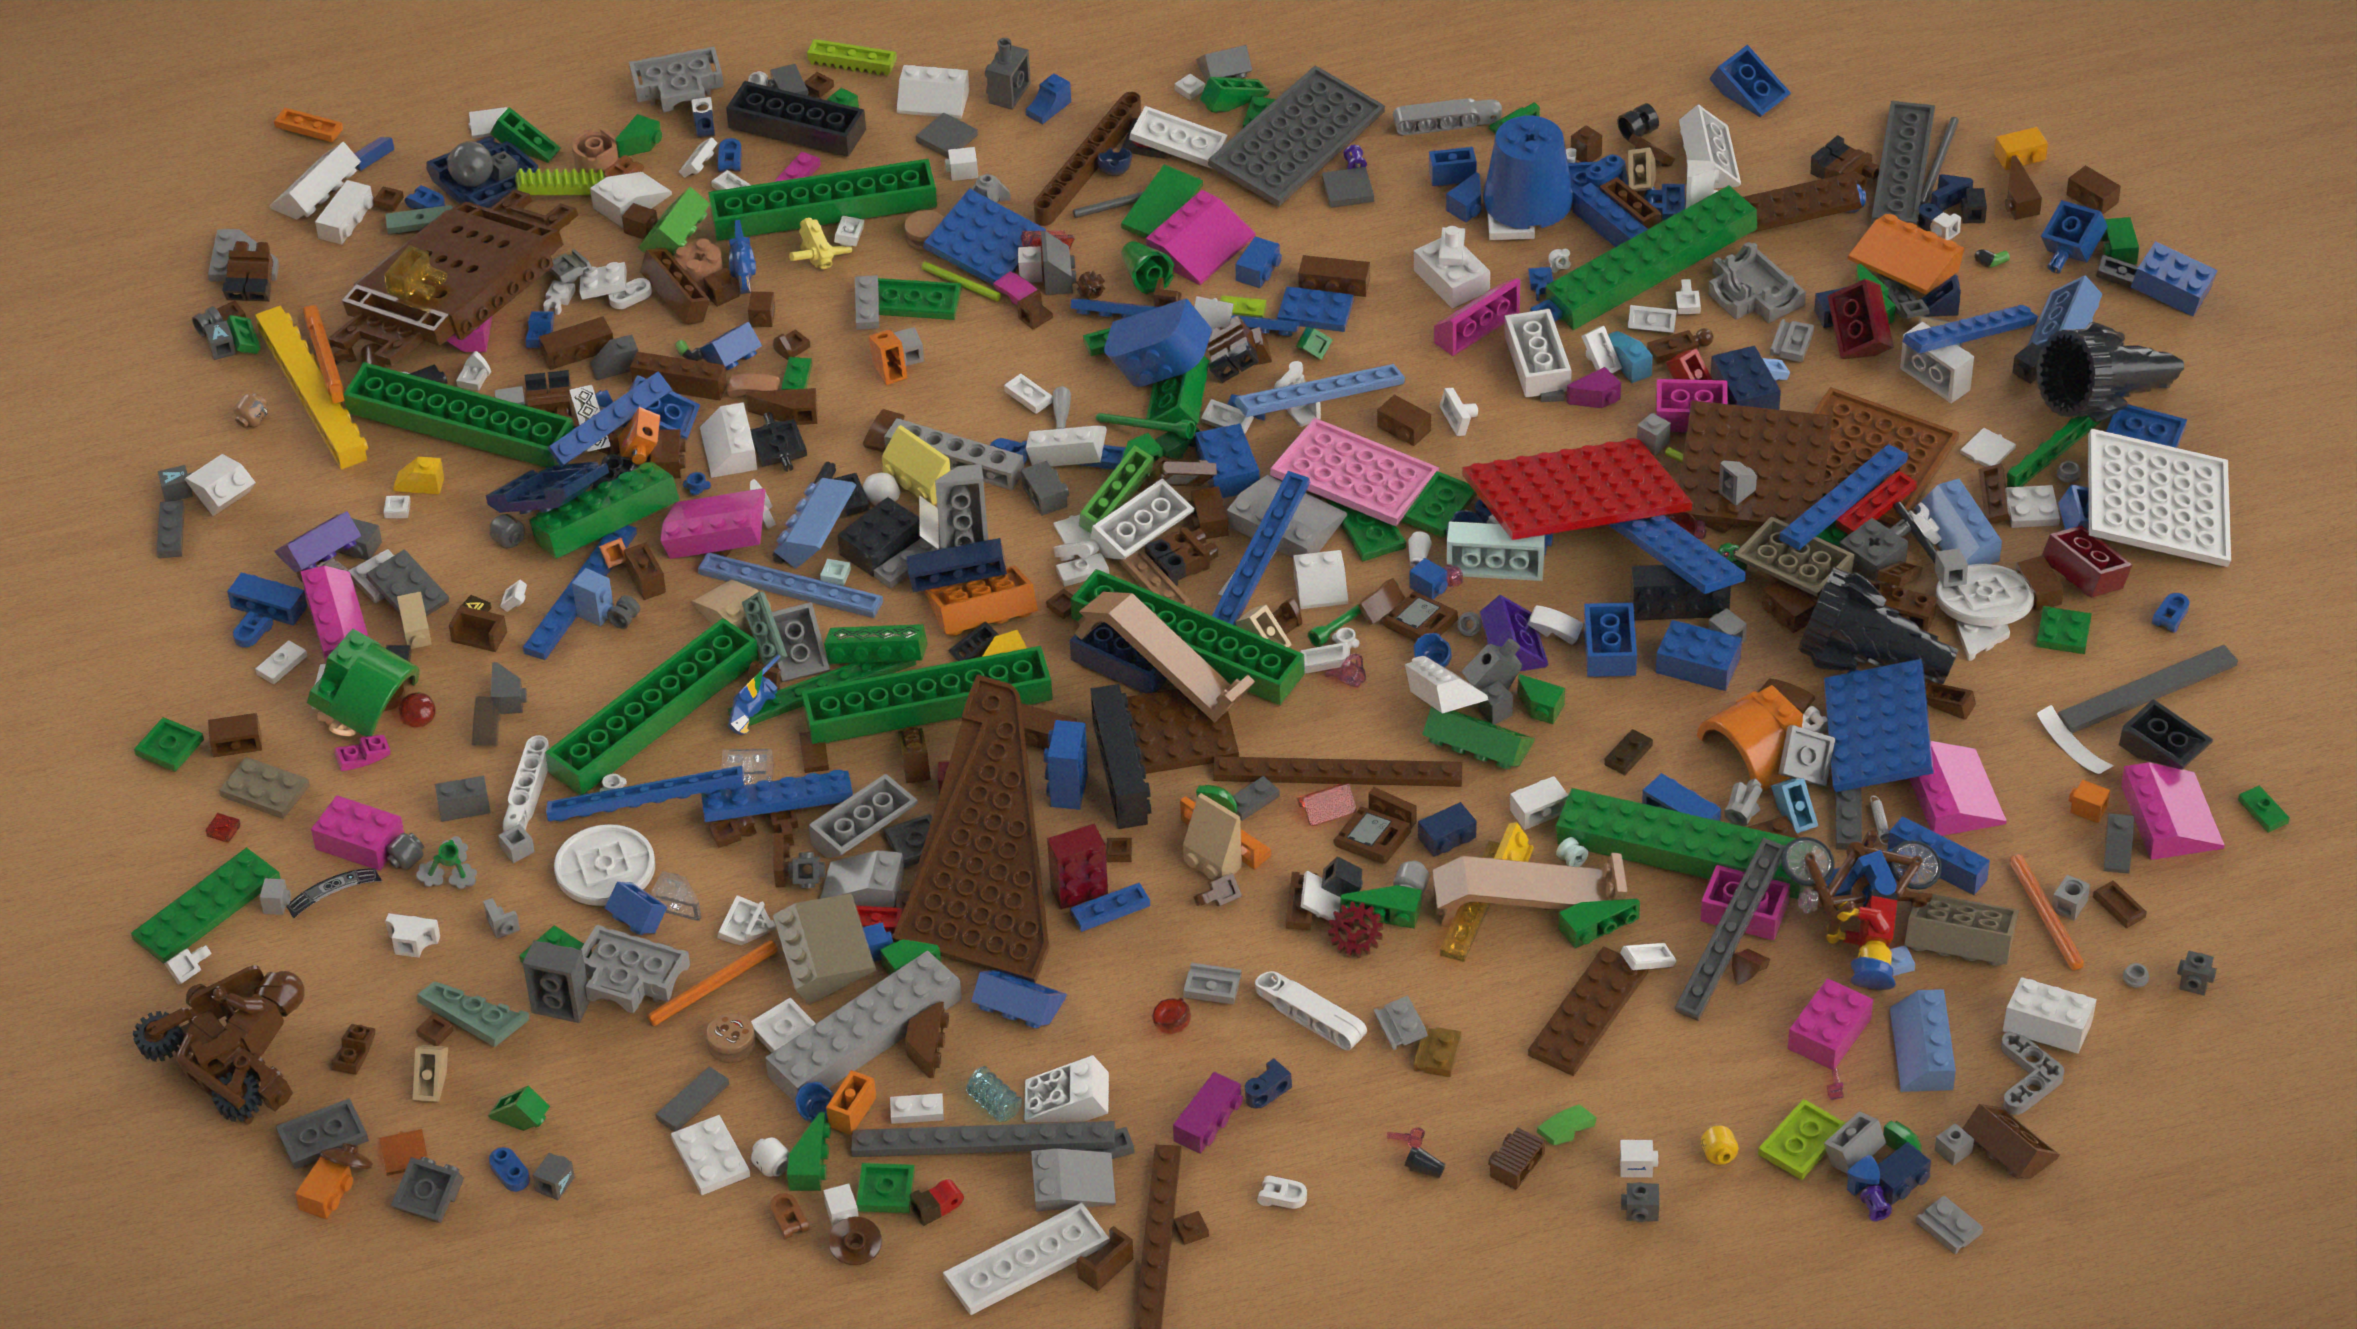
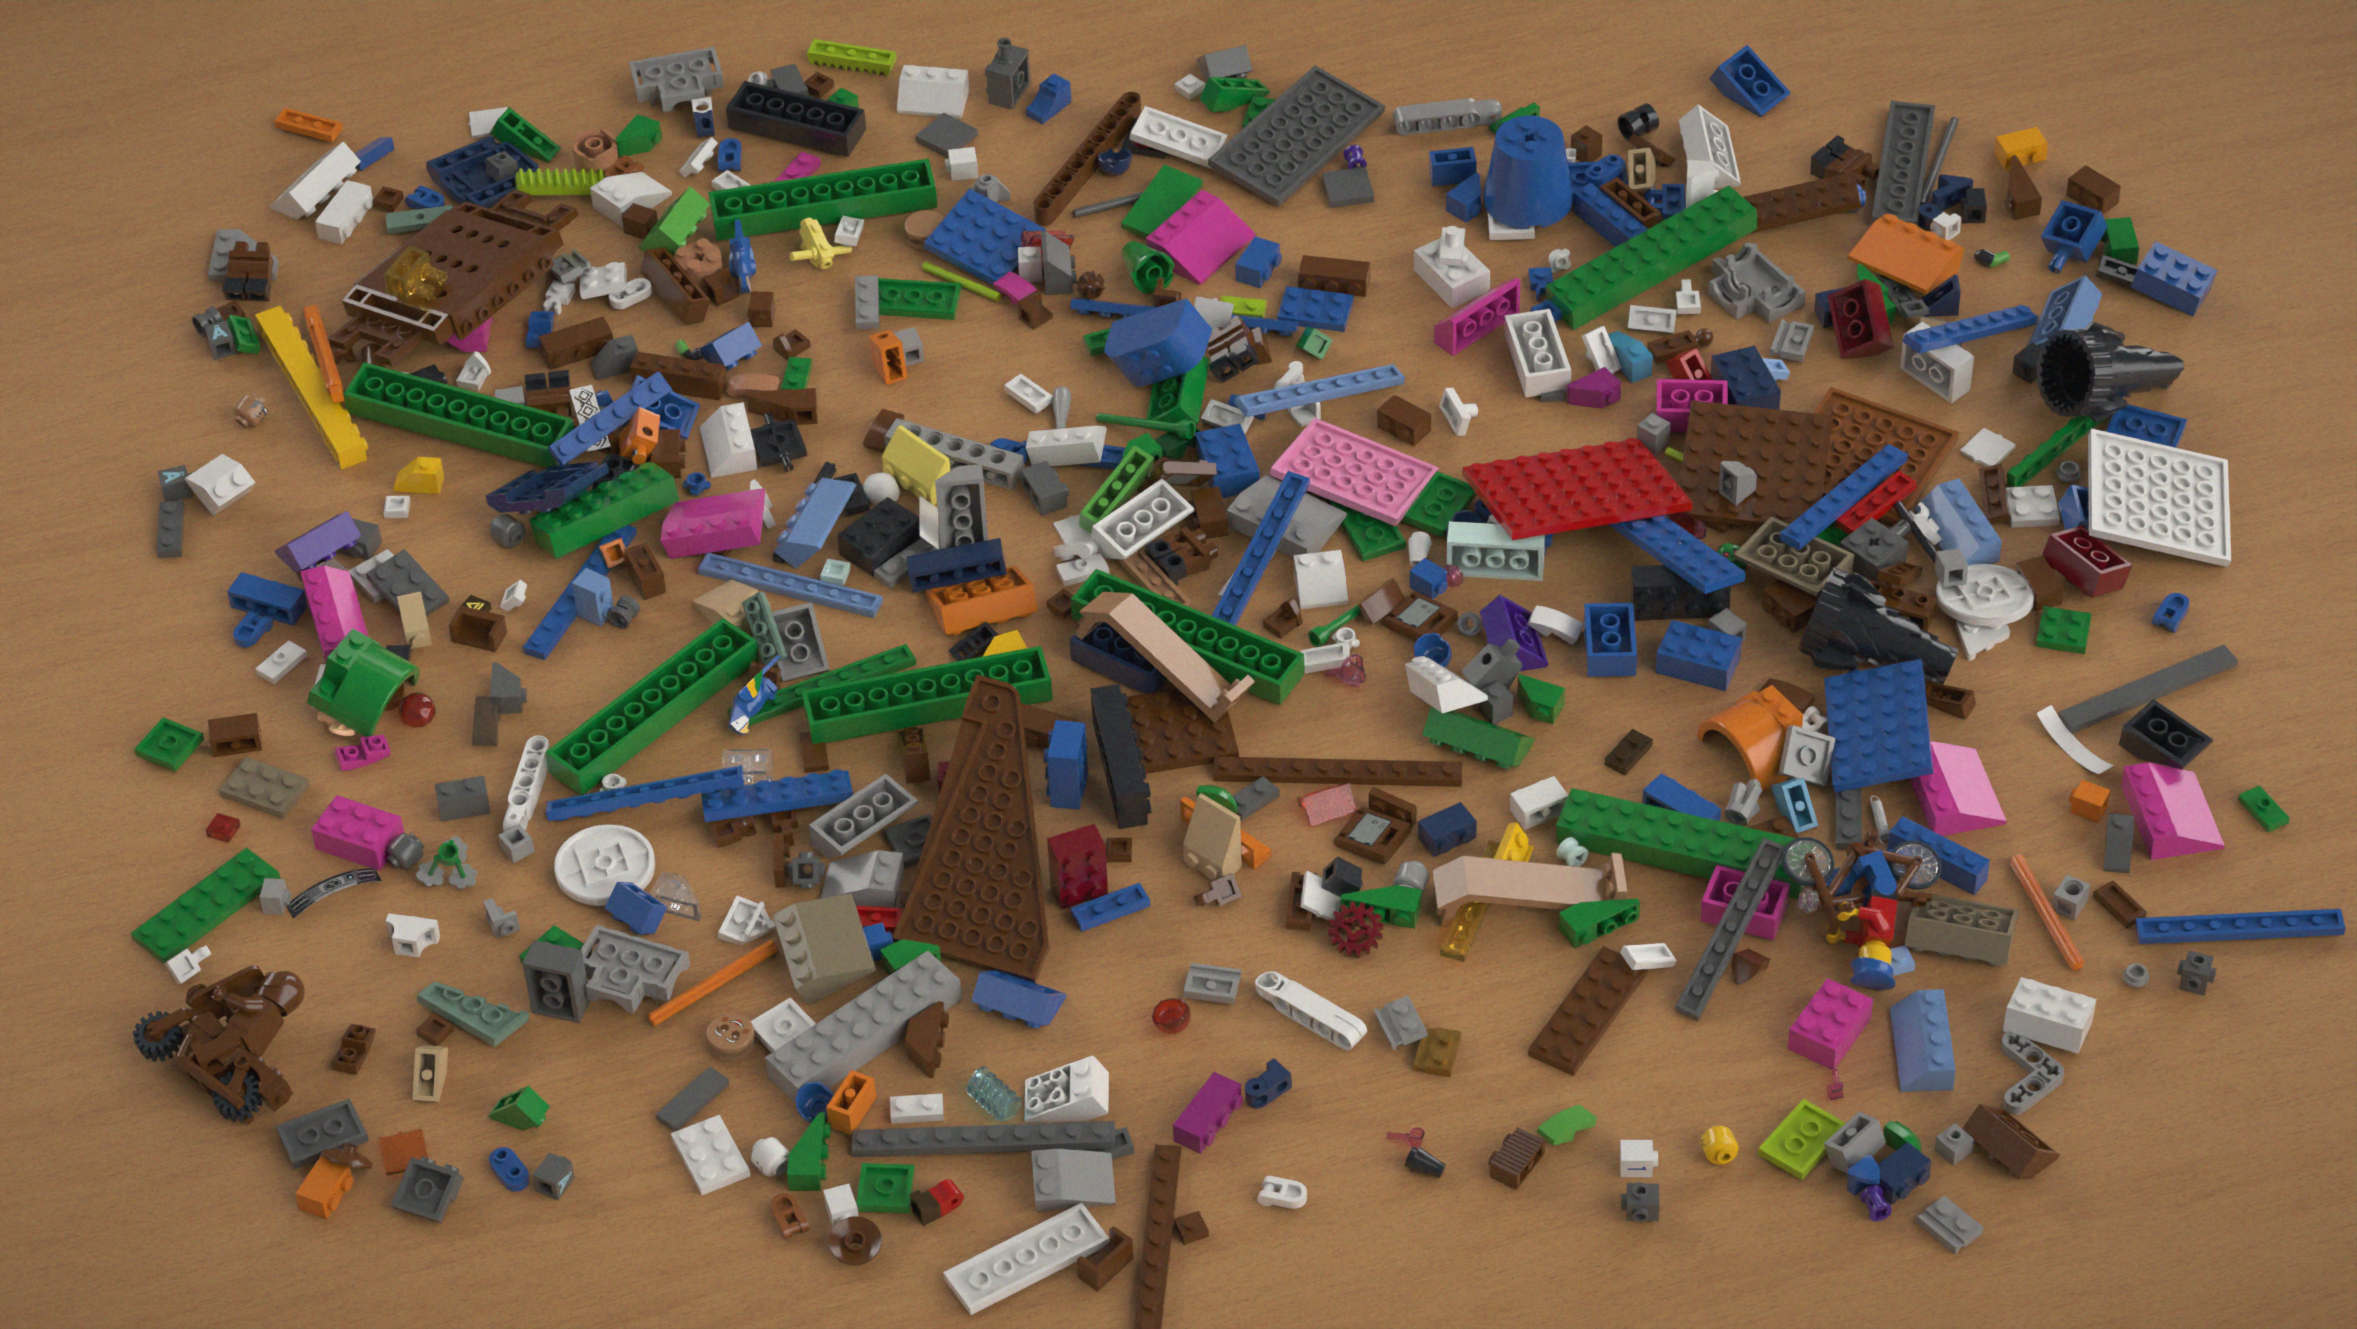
(470, 164): dark grey piece -> none
(876, 644): green brick -> none
(1263, 623): tan slope -> none
(2240, 926): none -> blue plate

